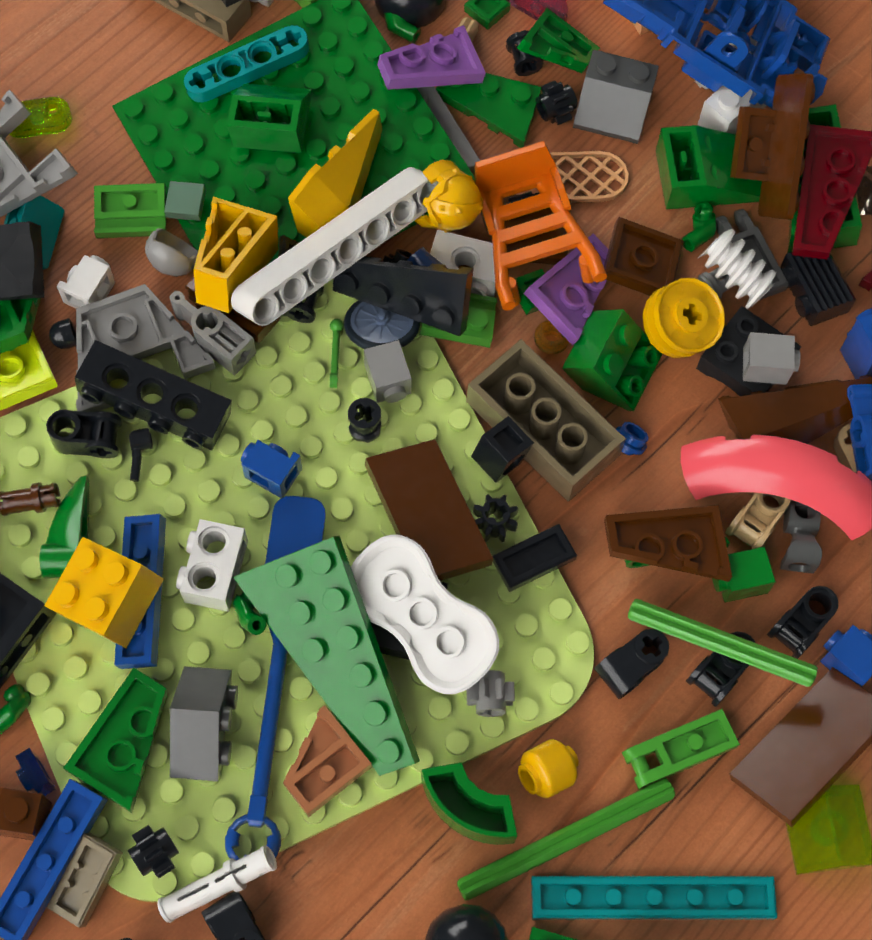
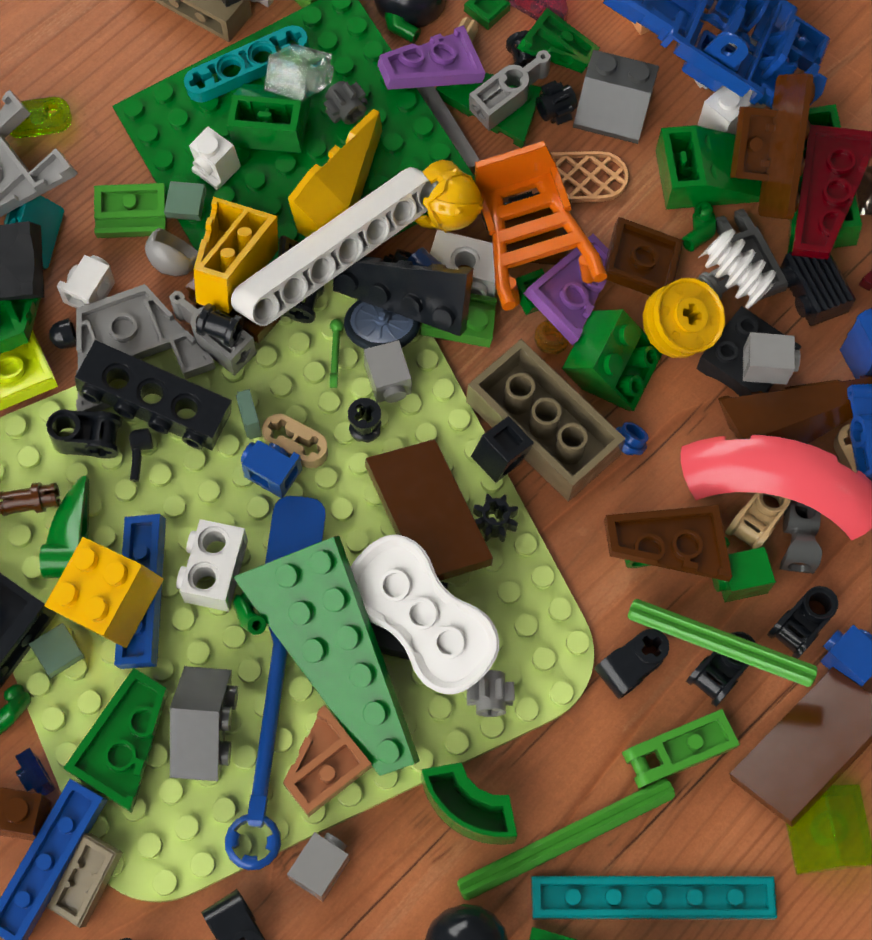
(56, 650): none -> sand green tile
(153, 851): black gear -> none
(214, 158): none -> white brick
(220, 325): none -> black bush
(231, 877): white pin -> none
(248, 414): none -> sand green tile
(298, 72): none -> clear brick
(300, 434): none -> tan beam
(319, 865): none -> light grey brick
(345, 102): none -> dark grey gear
(496, 101): none -> light grey piece
(534, 557): black tile -> none
(548, 768): yellow head -> none

